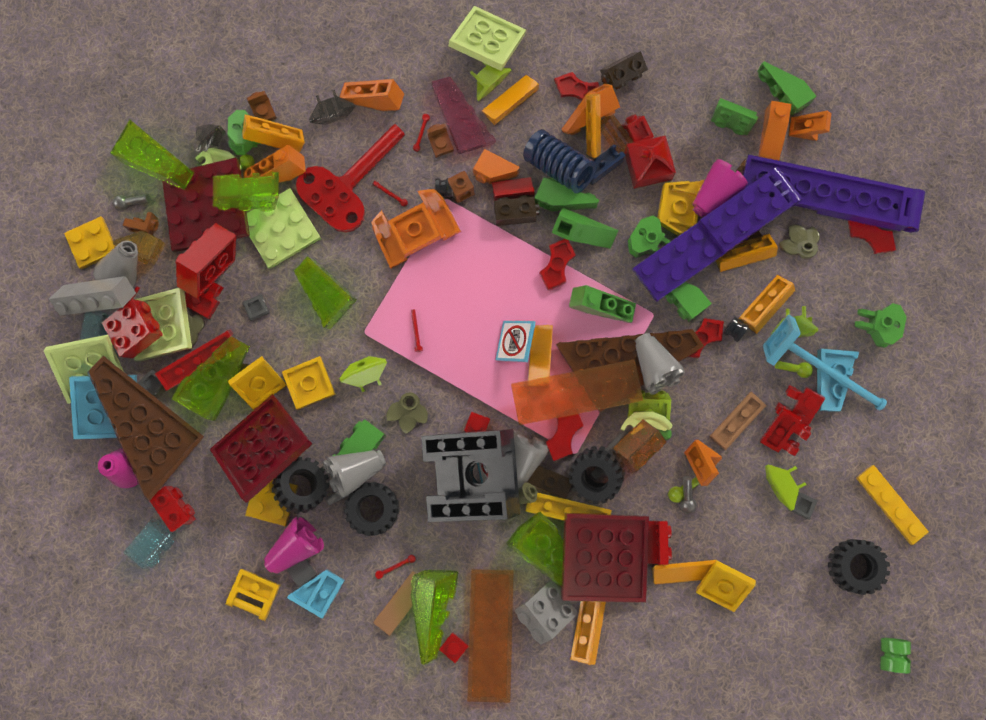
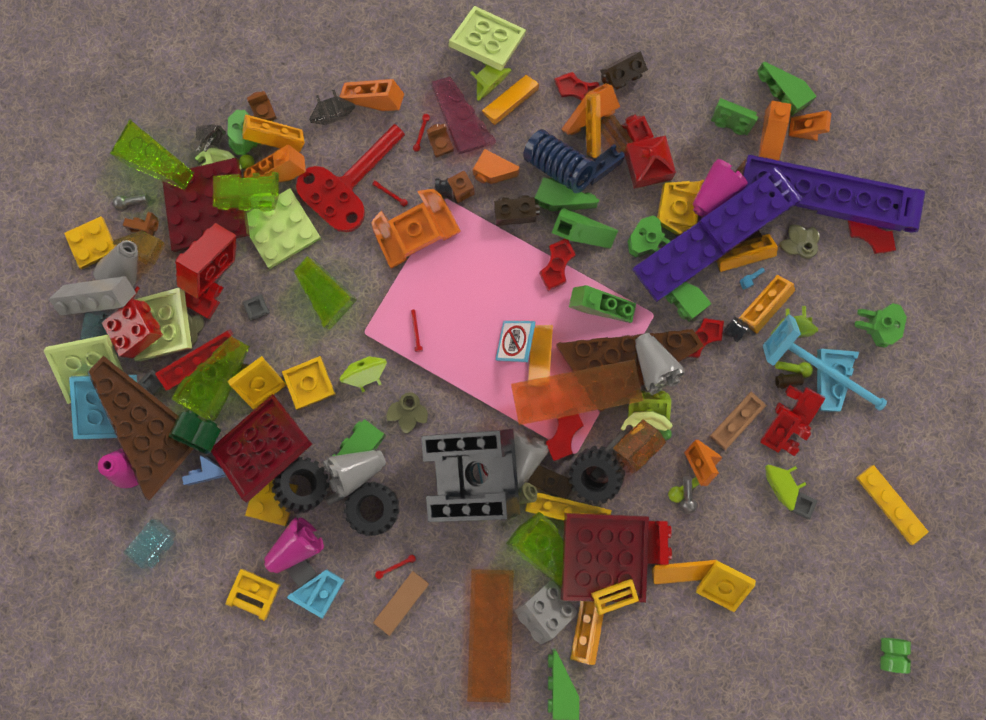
(172, 508): red bracket -> none
(195, 432): none -> dark green brick
(210, 469): none -> medium blue slope
(429, 601): clear neon green wedge -> none
(453, 647): red plate -> none
(476, 423): red plate -> none
(513, 188): red panel -> none
(565, 698): none -> bright green slope
(597, 602): none -> yellow tile
(747, 282): none -> dark azure hand
(783, 381): none -> dark brown pin
(875, 571): black tyre -> none

